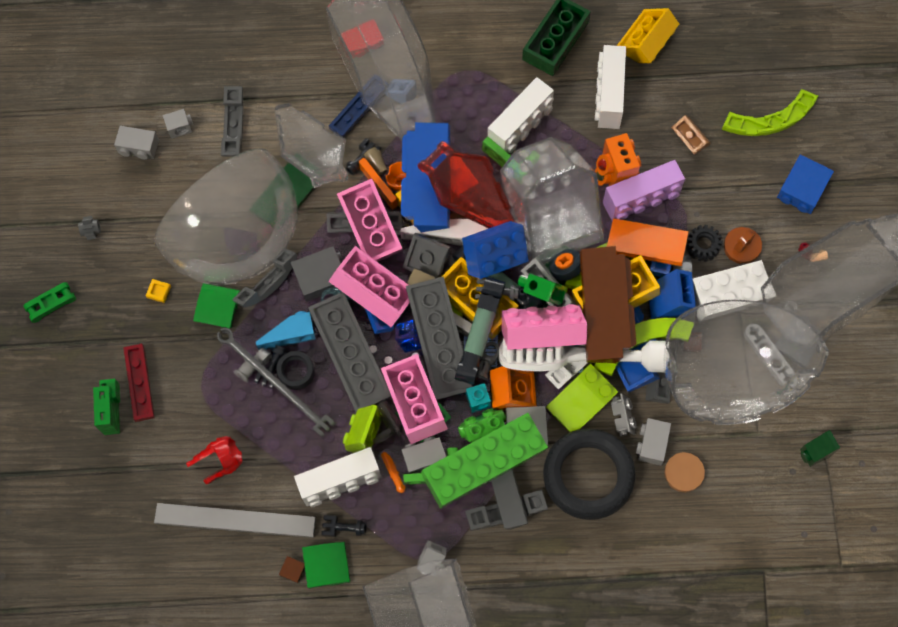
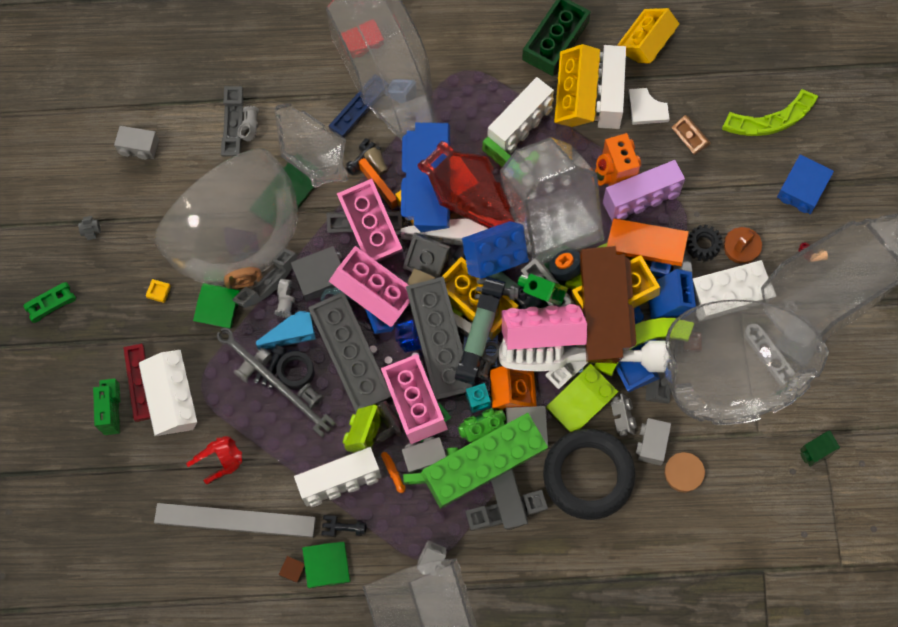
(168, 393): none -> white slope
(178, 123): light grey brick -> none
(242, 277): none -> medium nougat tile
(250, 122): none -> light grey connector
(285, 299): none -> light grey connector
(306, 391): none -> dark grey bush
(395, 176): orange hair -> none
(577, 85): none -> yellow brick
(645, 108): none -> white tile

